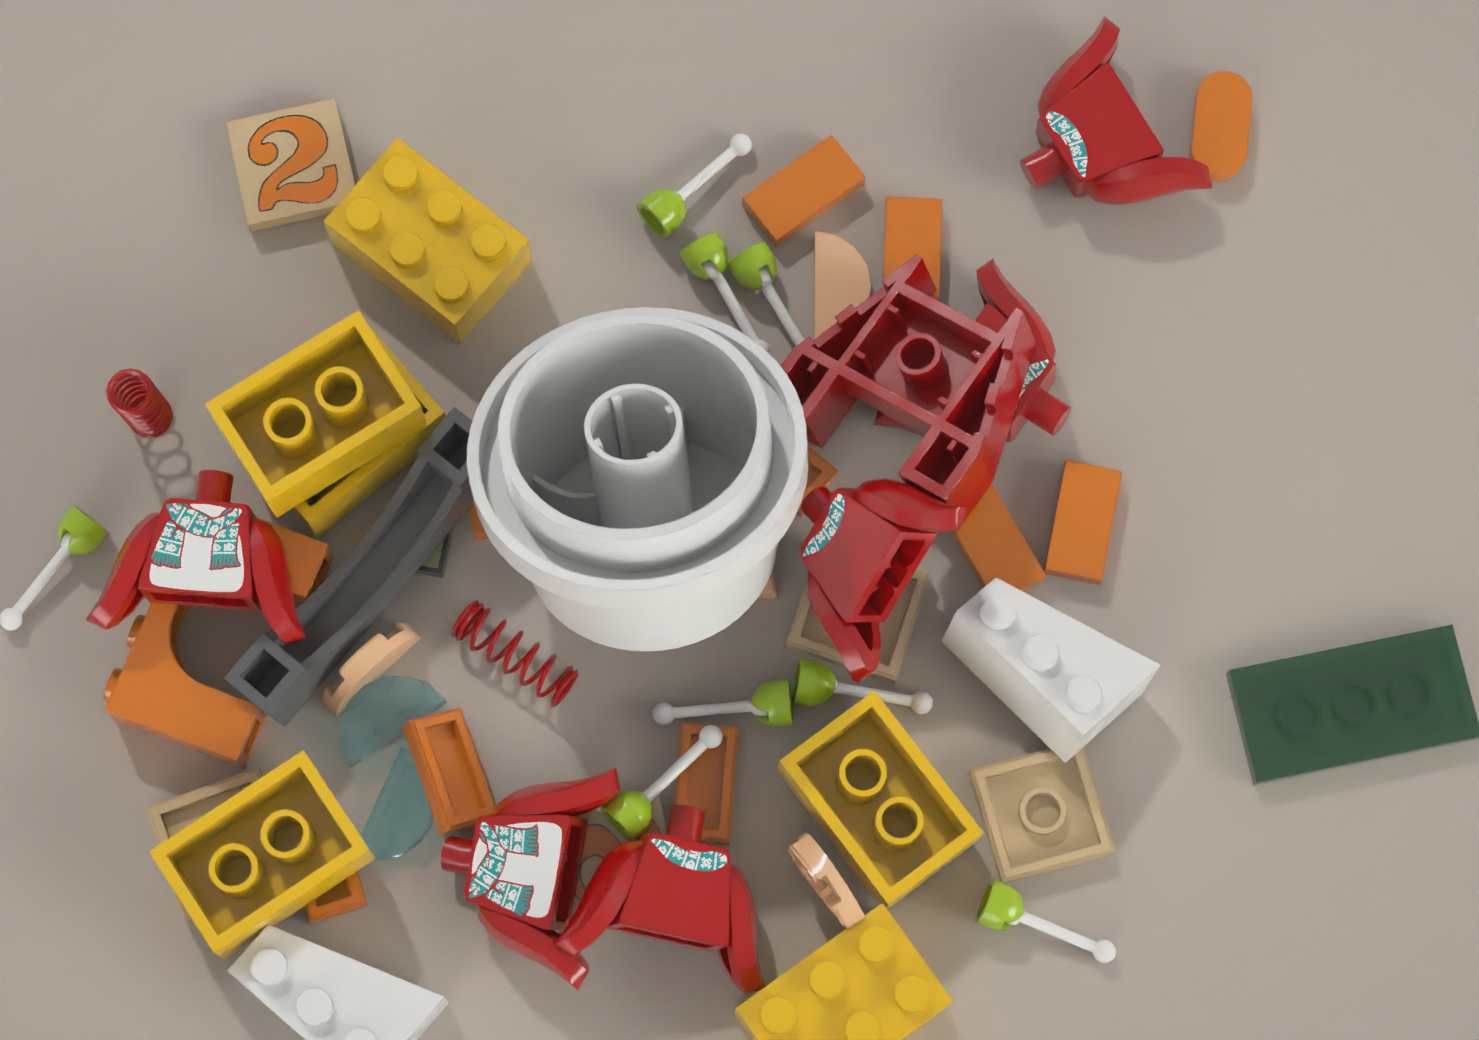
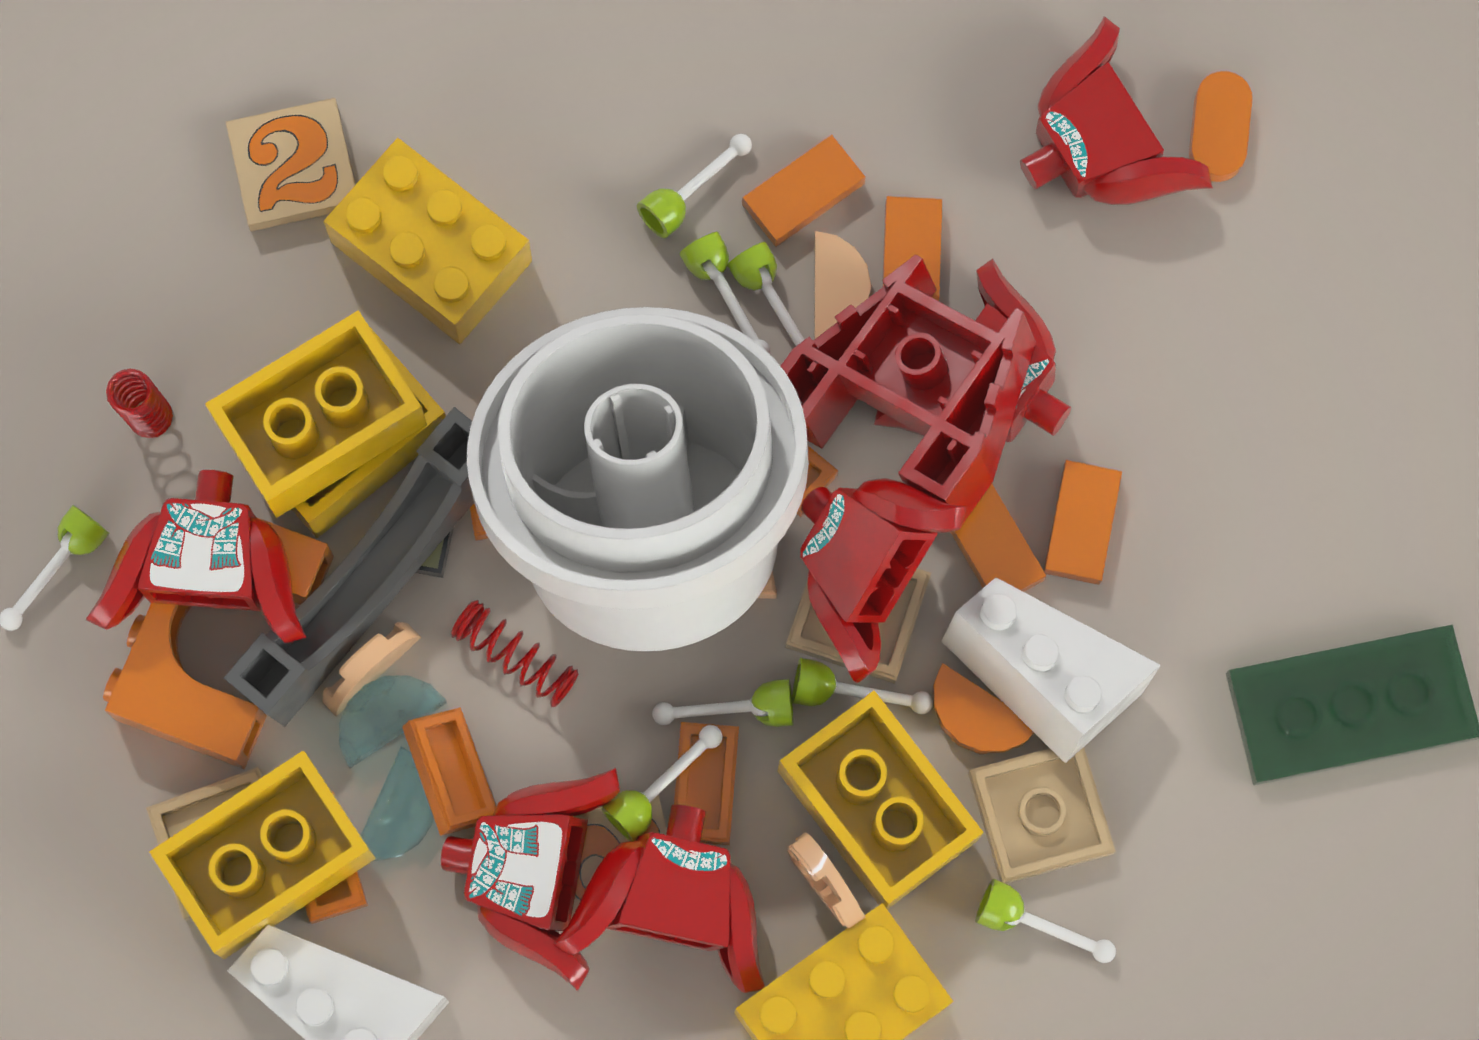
(975, 716): none -> orange tile

